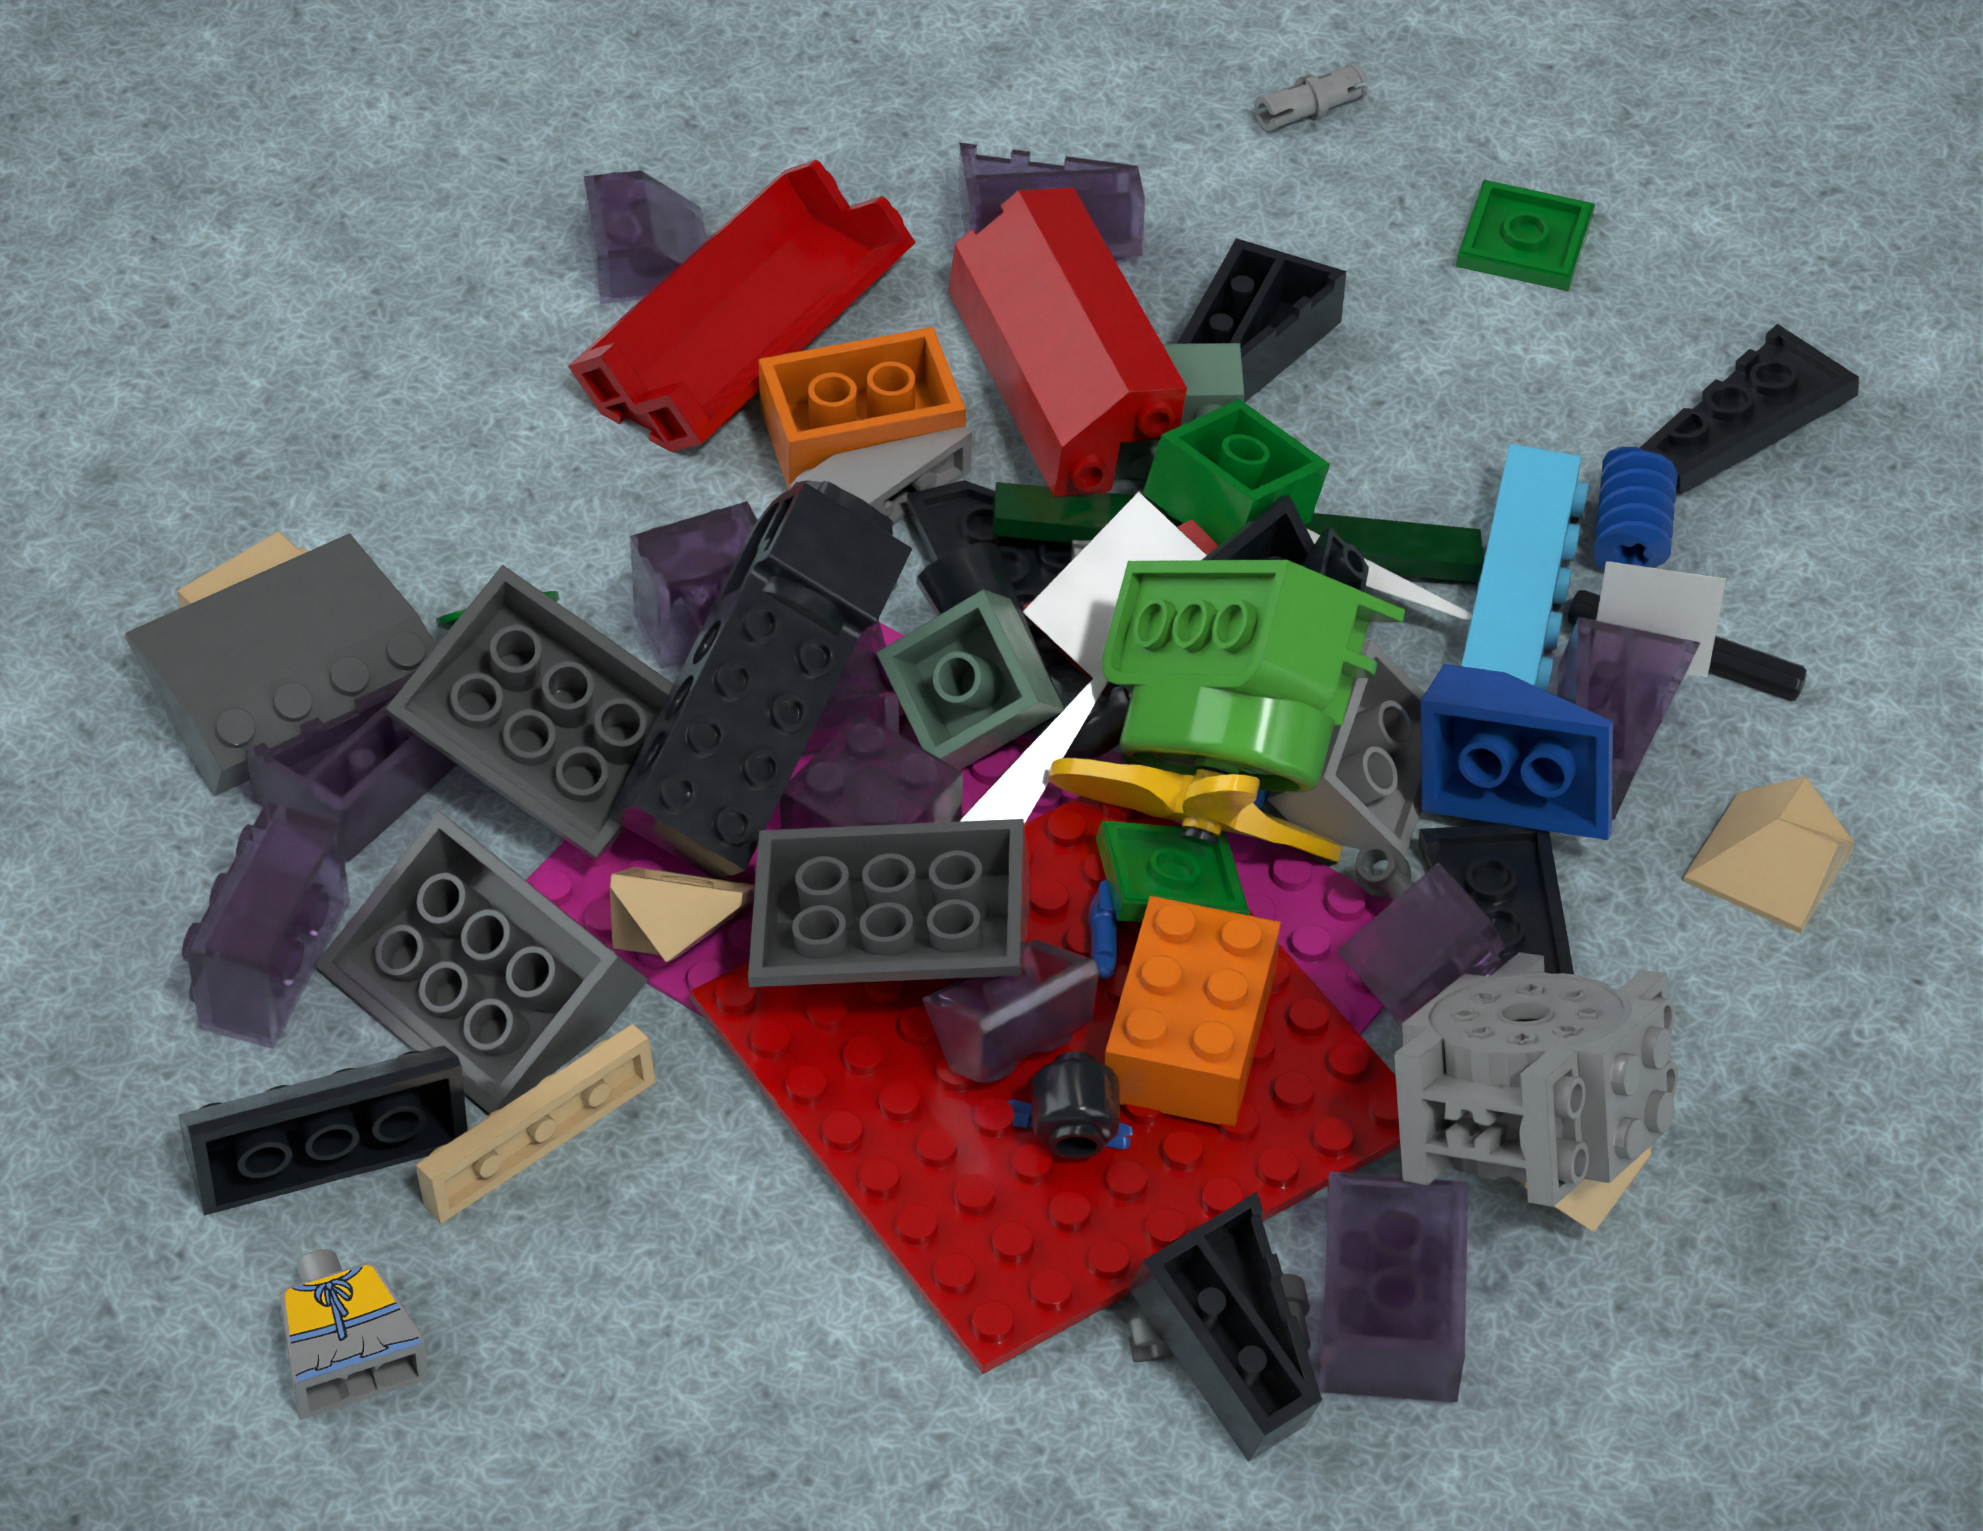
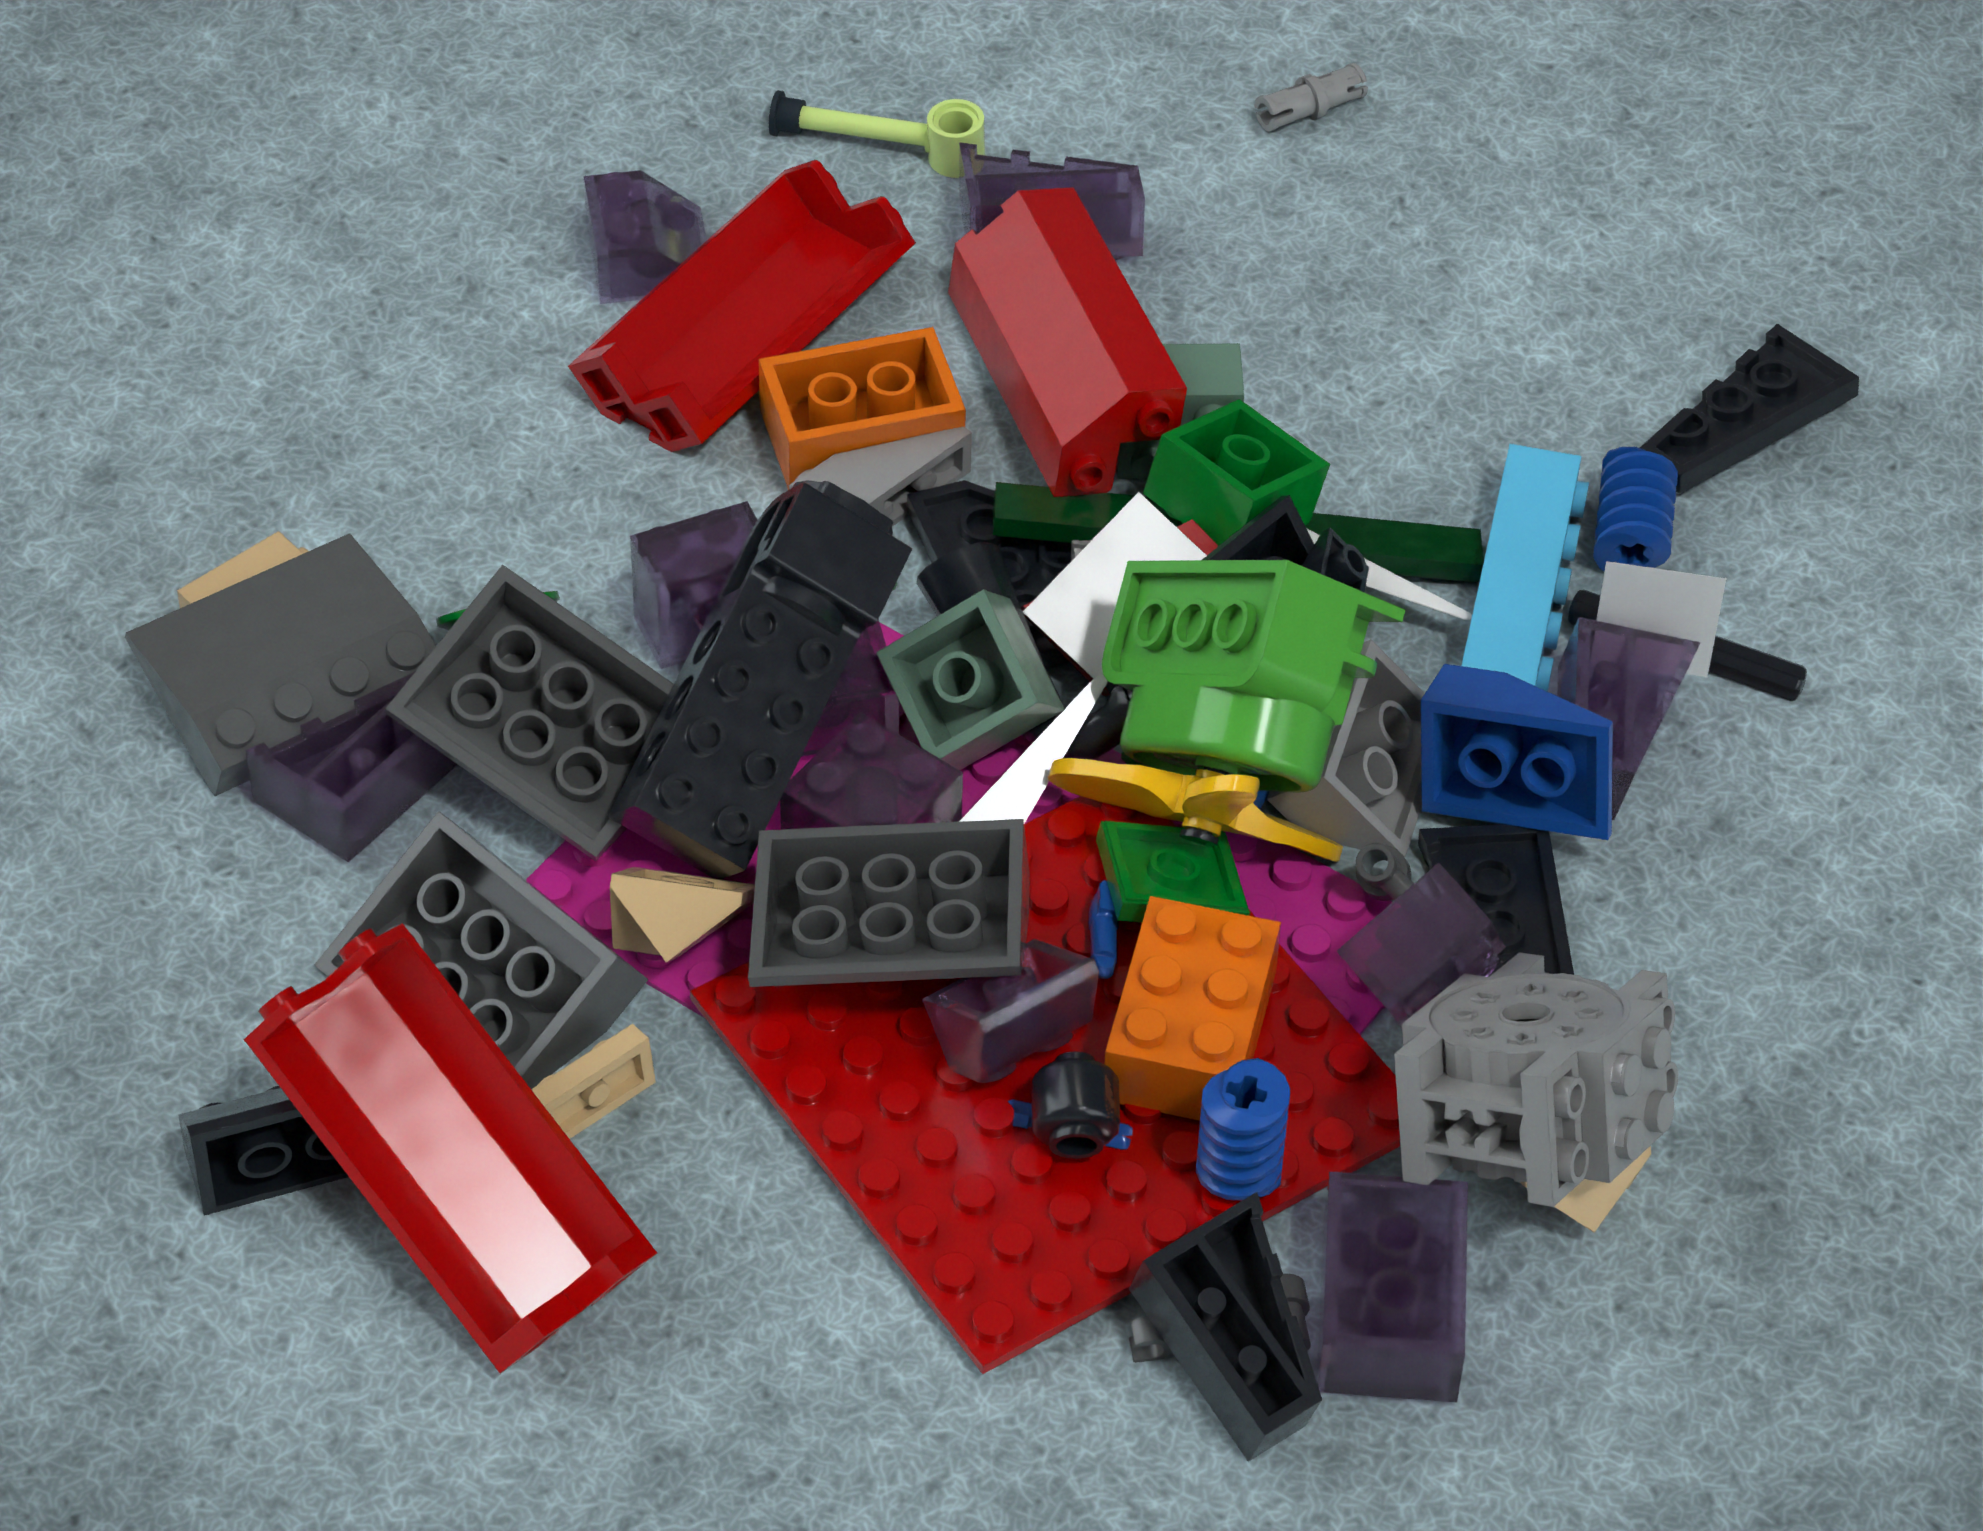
(267, 924): clear purple brick -> none
(347, 1335): light grey torso -> none
(448, 1144): none -> red panel
(946, 126): none -> yellowish green piece
(1243, 1130): none -> blue piece
(1269, 306): black wedge -> none
(1525, 235): green tile -> none
(1774, 853): tan slope -> none

